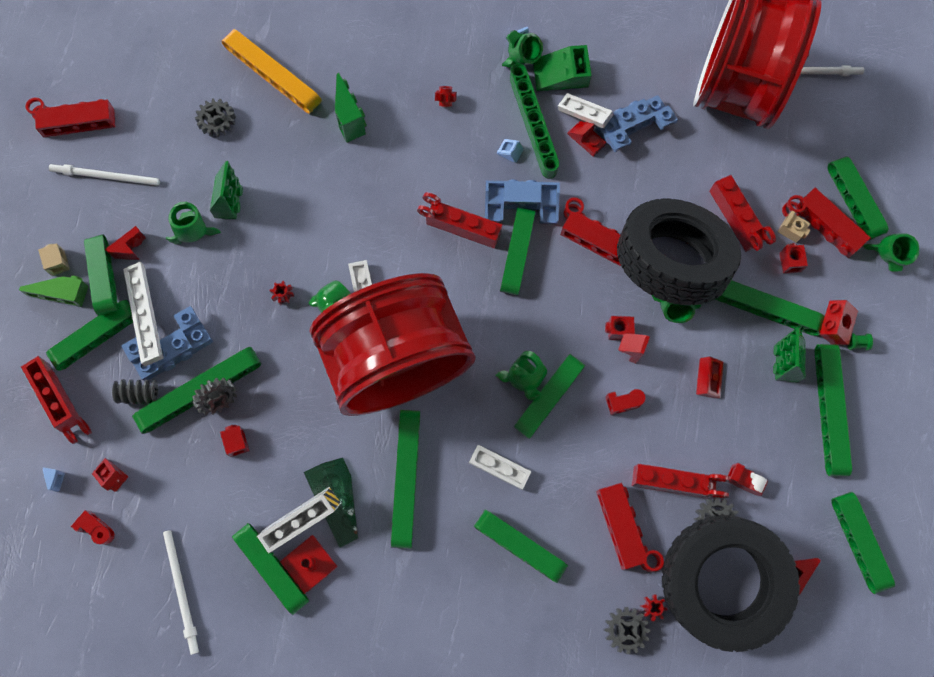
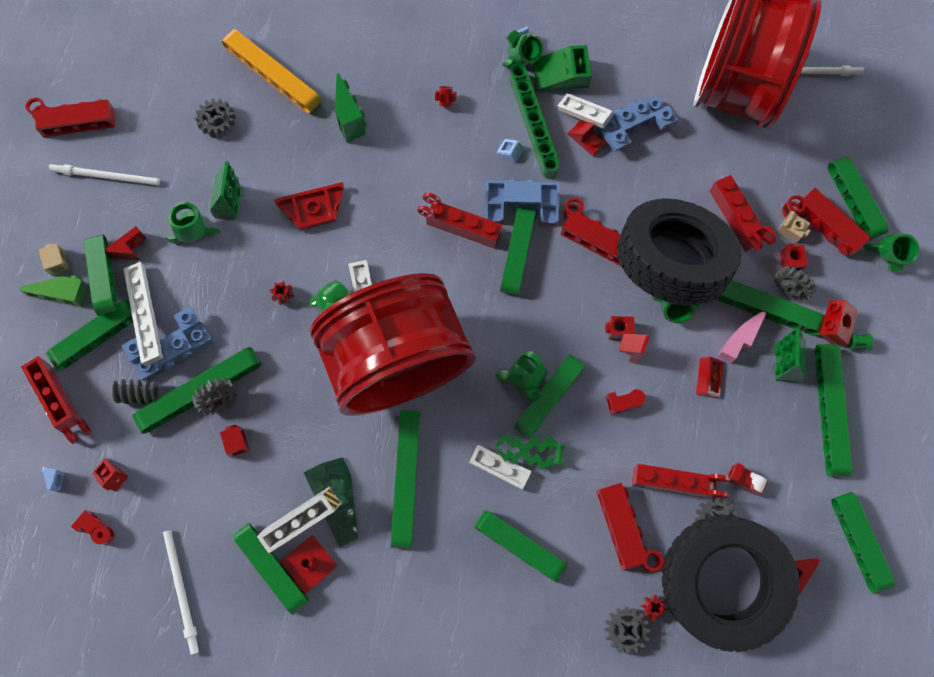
(312, 206): none -> red wing
(548, 442): none -> green piece
(741, 338): none -> bright pink slope
(795, 283): none -> dark grey gear

